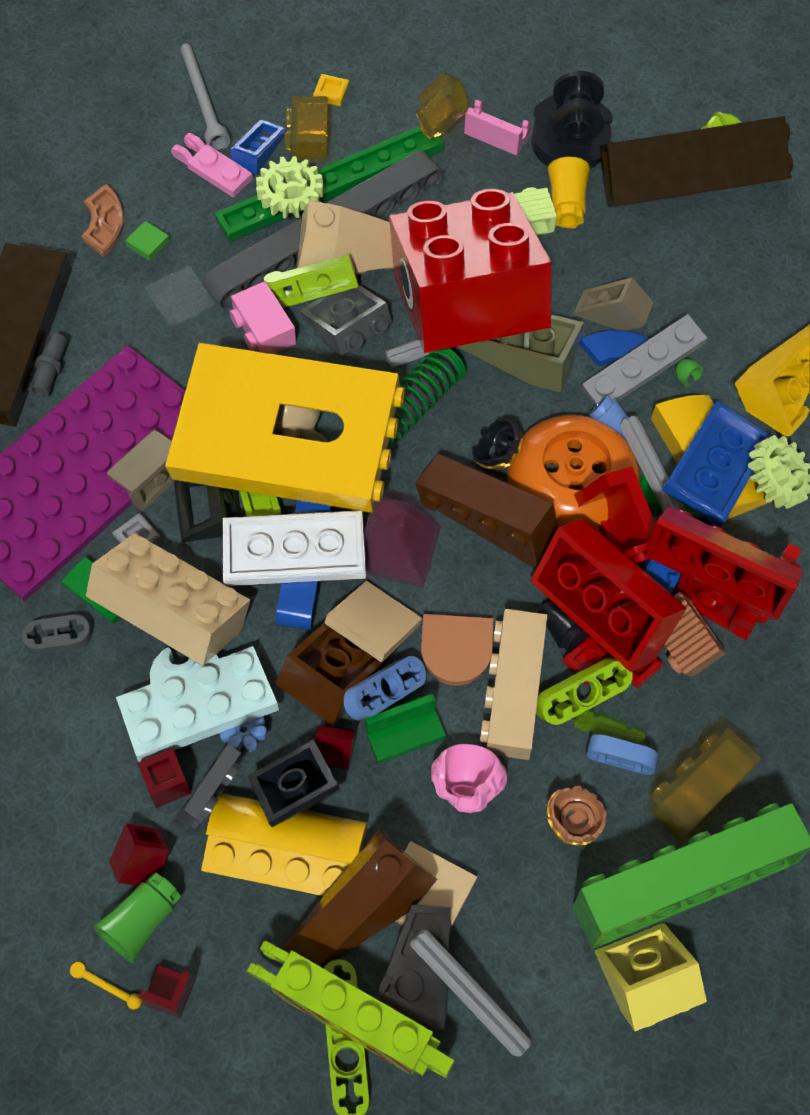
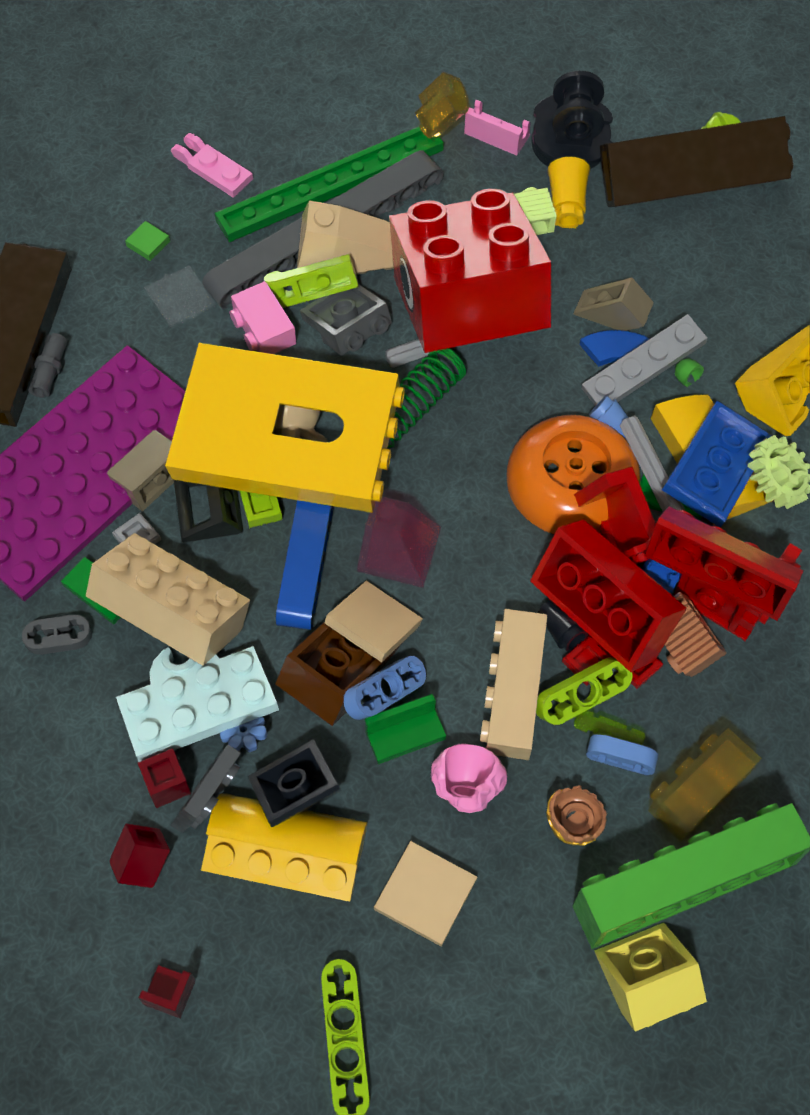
(79, 970): yellow hinge -> none
(105, 222): nougat tile -> none
(138, 917): bright green plant -> none
(215, 134): light grey piece -> none
(256, 160): blue slope -> none
(289, 186): yellowish green gear -> none
(293, 548): white tile -> none
(308, 128): clear yellow brick -> none
(332, 87): yellow tile -> none
(335, 745): dark red tile -> none
(352, 1013): lime hinge -> none
(362, 902): reddish brown wedge -> none
(410, 982): black wing -> none
(456, 647): nougat tile -> none
(470, 993): light grey axle -> none
(489, 508): reddish brown wedge -> none
(508, 444): black hair -> none
(536, 357): olive wedge -> none

